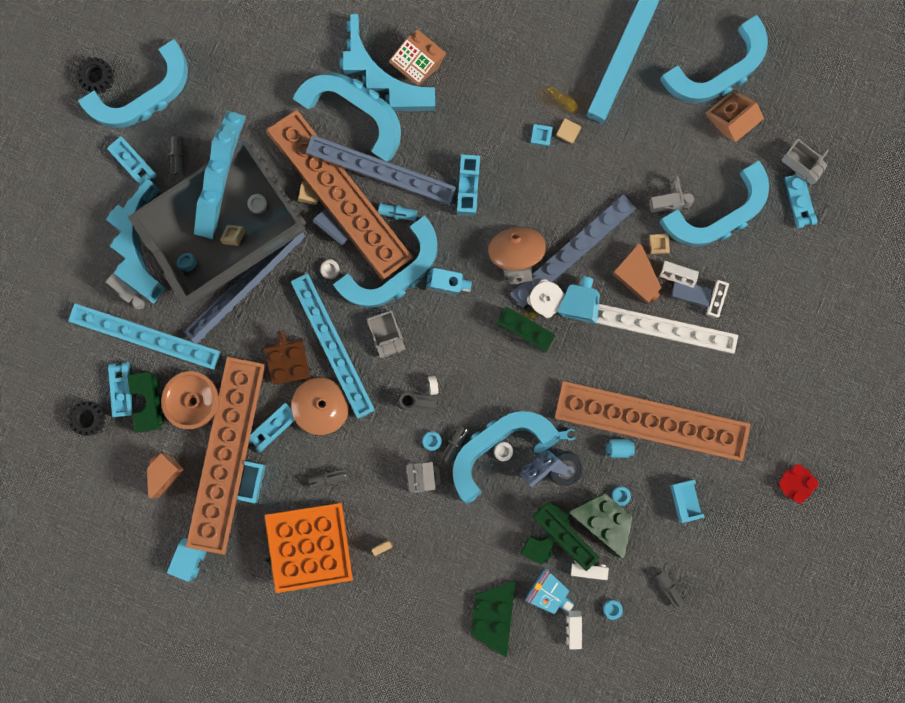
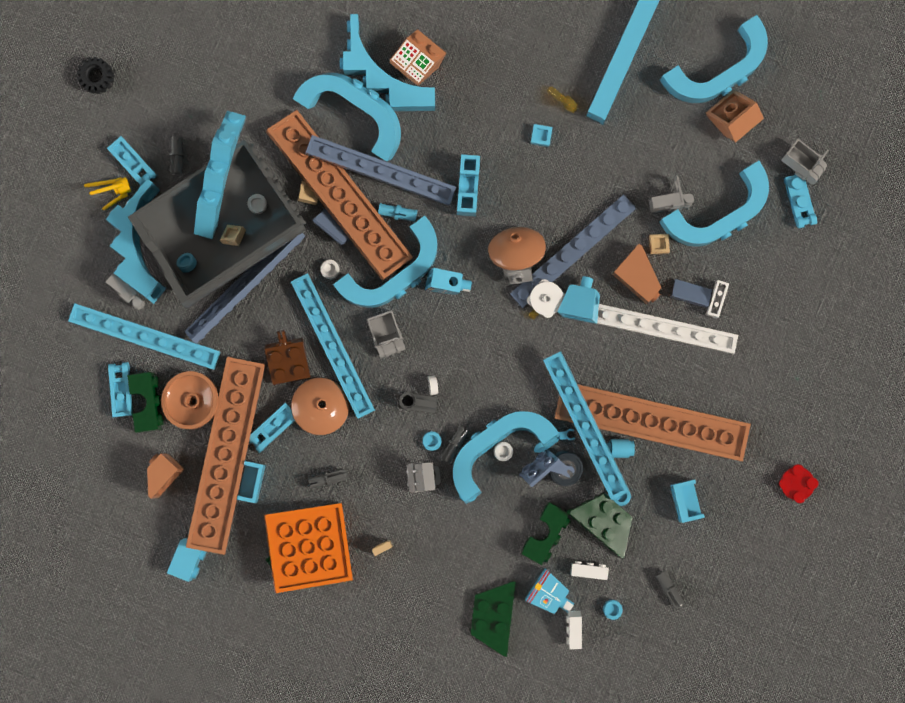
(76, 412): black tyre -> none
(120, 186): none -> yellow plant
(149, 102): medium azure arch -> none
(526, 329): dark green arch -> none
(565, 537): dark green tile -> none
(568, 131): tan tile -> none
(586, 425): none -> medium azure plate
(679, 274): white piece -> none

